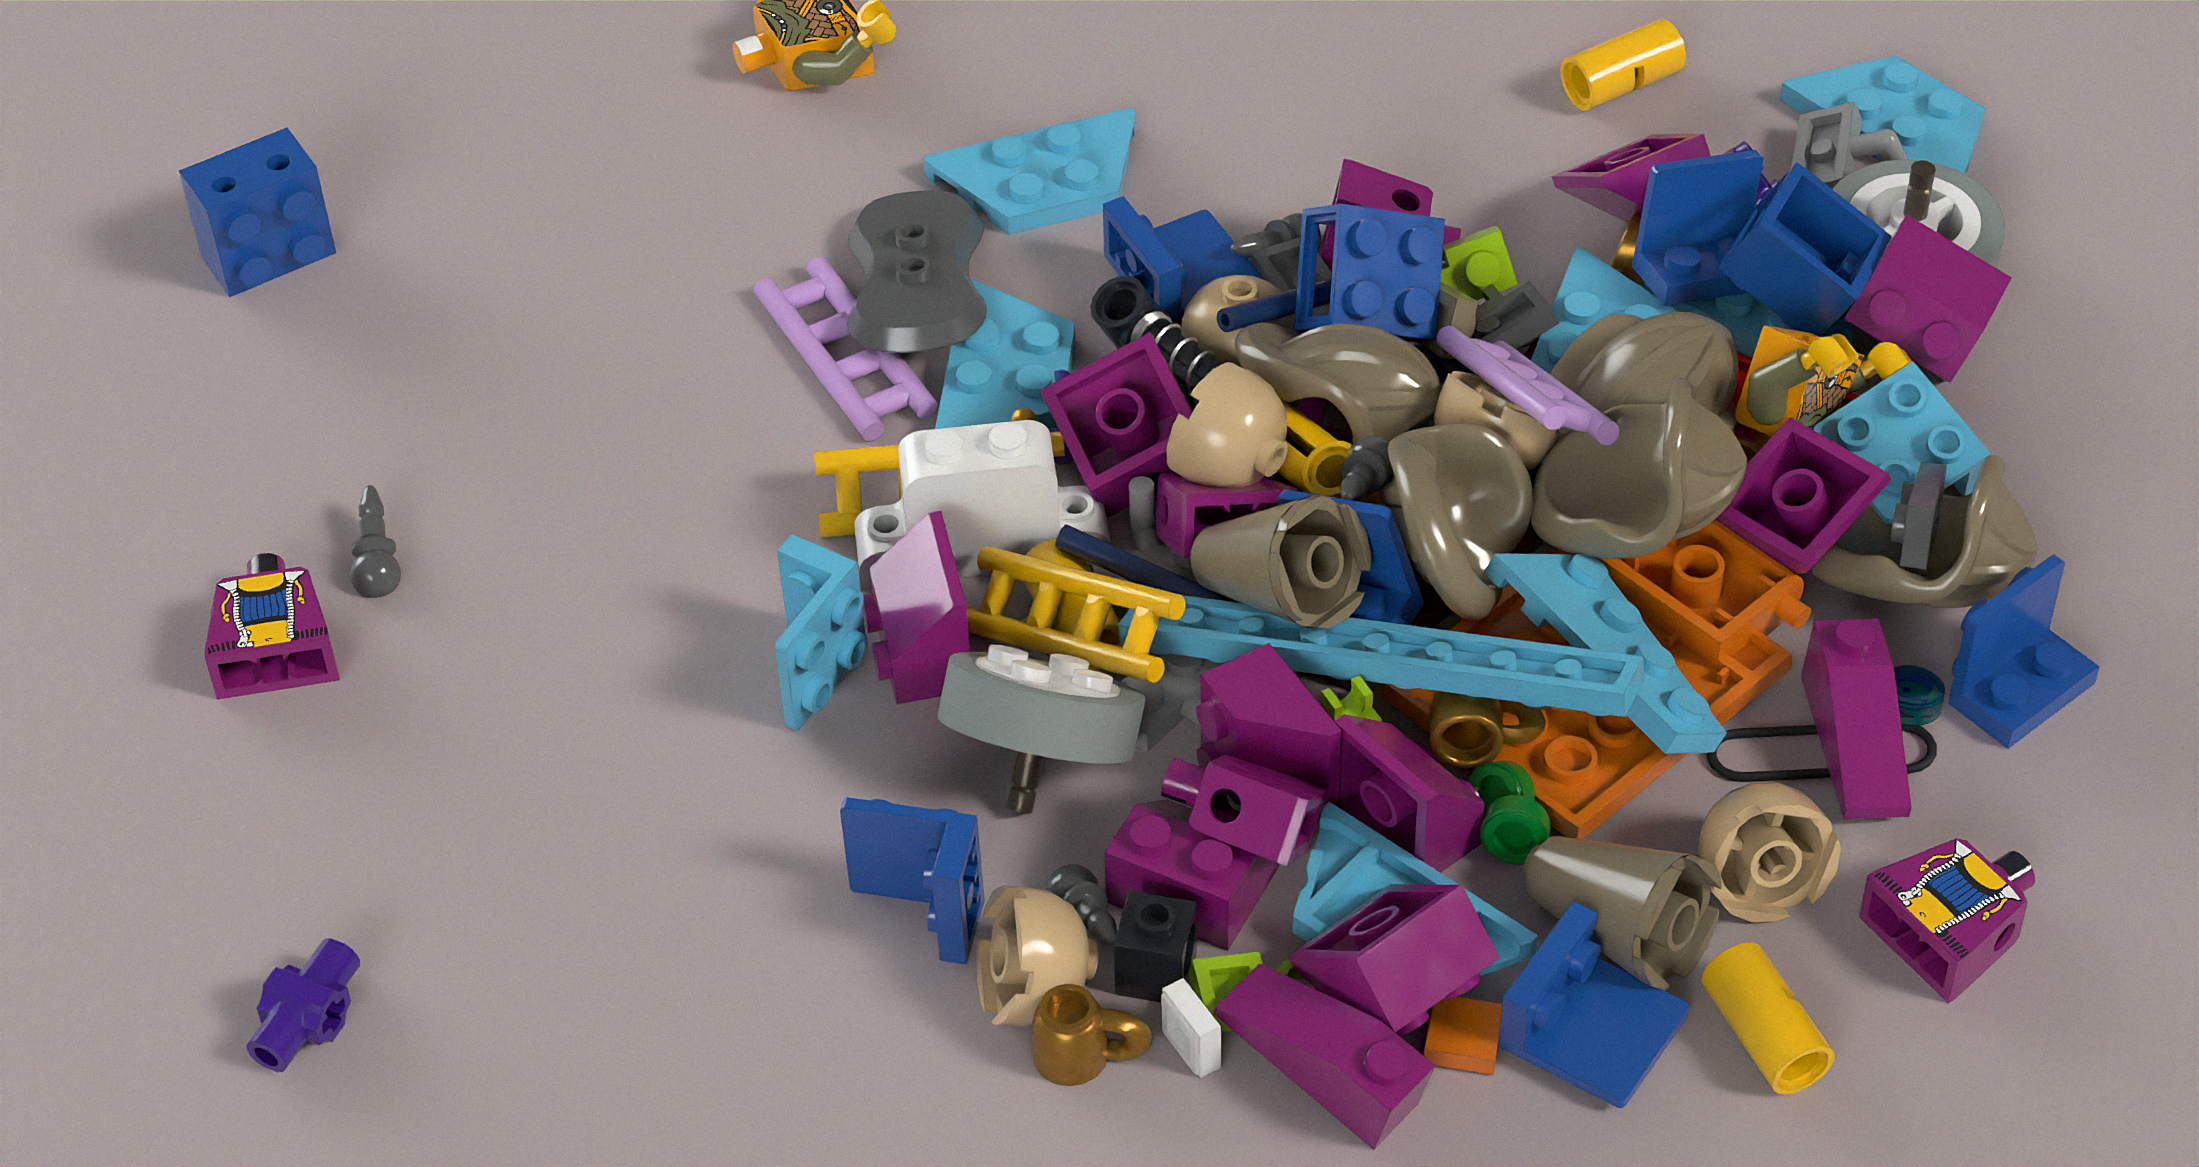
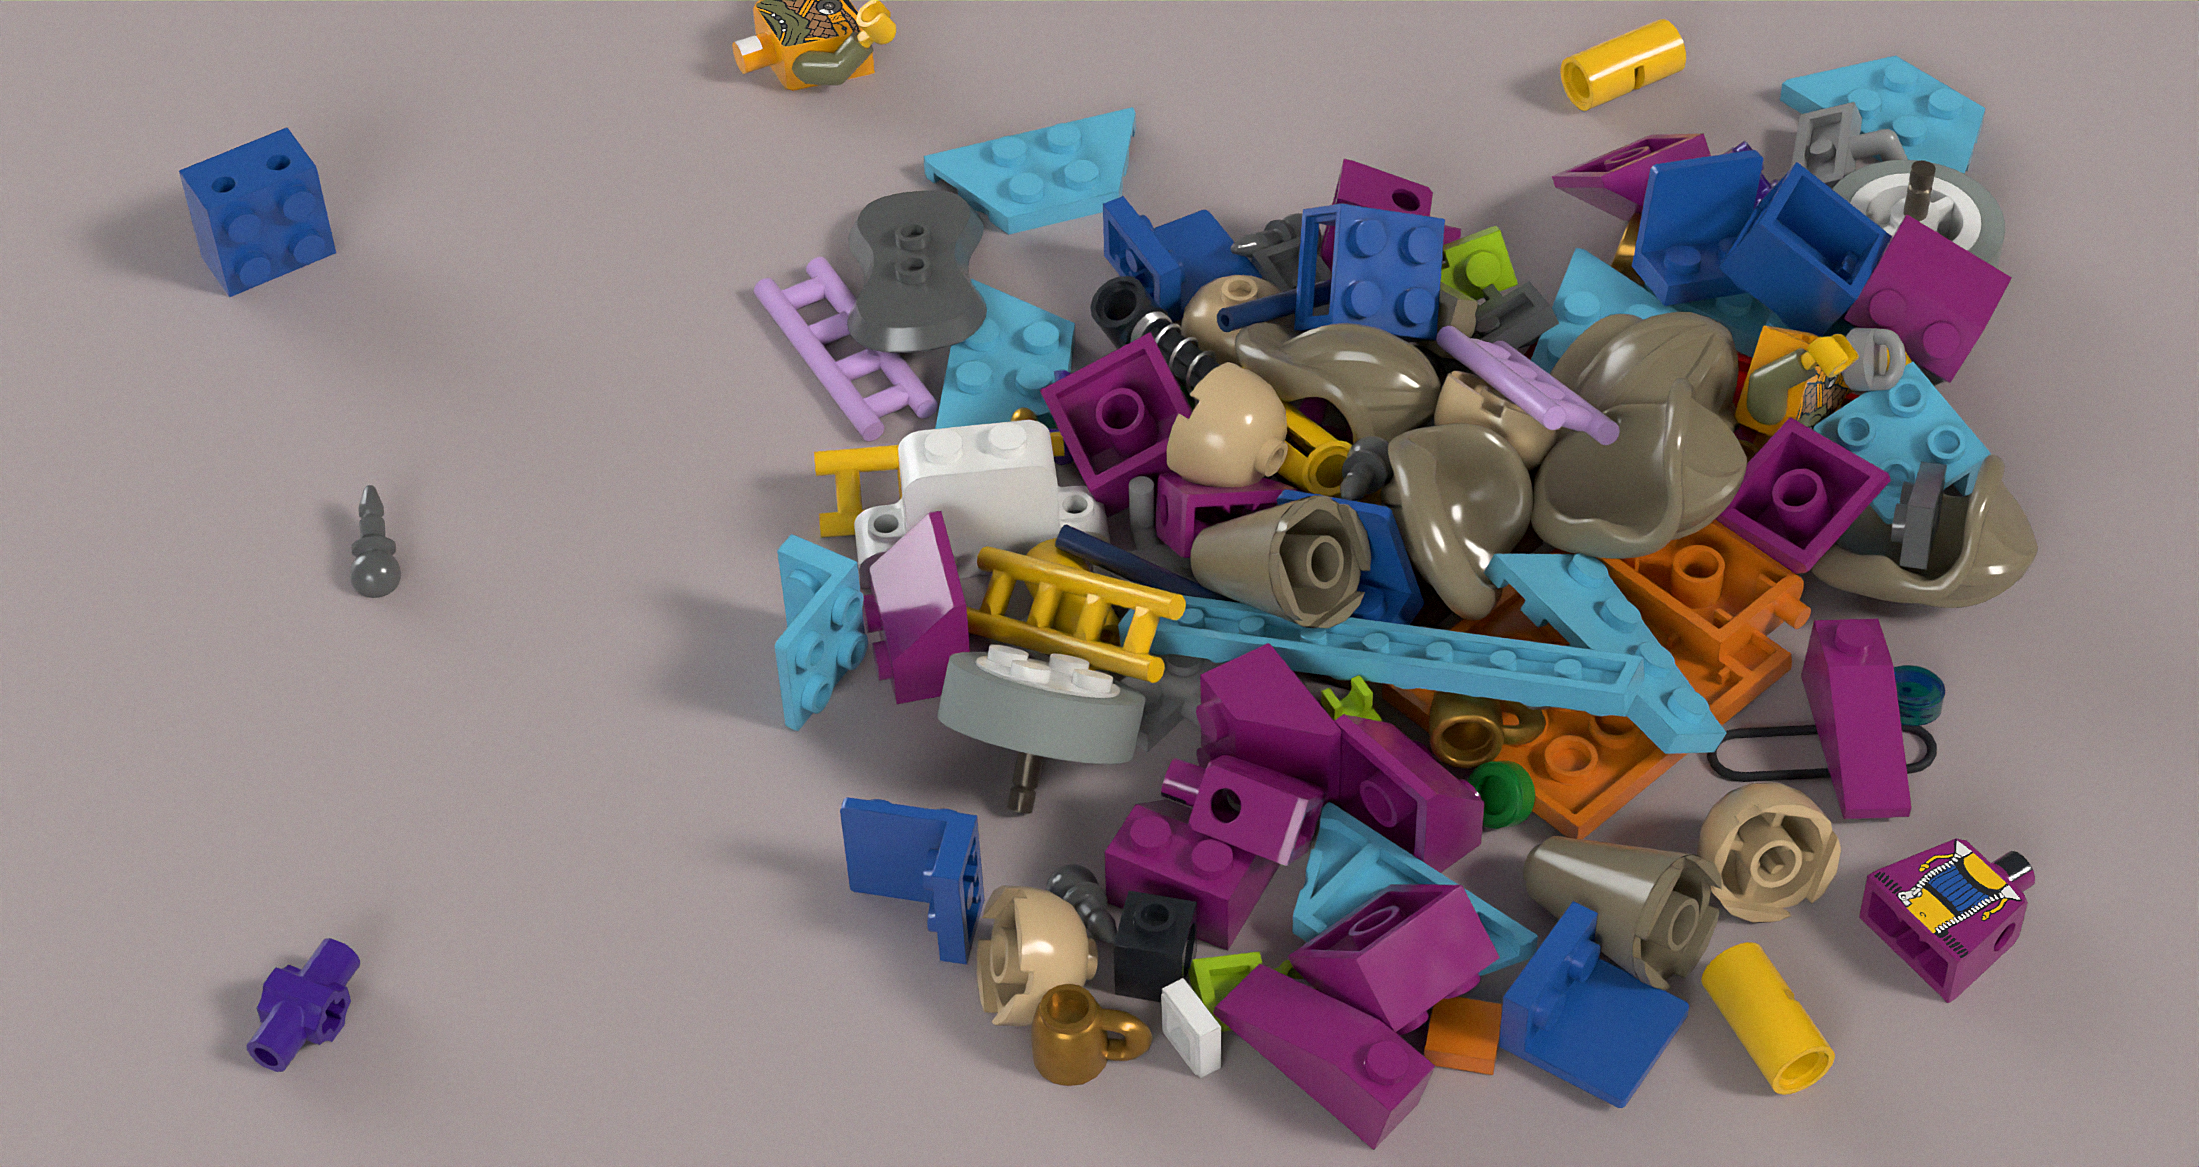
(267, 631): magenta torso -> none
(1514, 828): green tile -> none
(1869, 370): none -> light grey tile
(2011, 664): blue bracket -> none

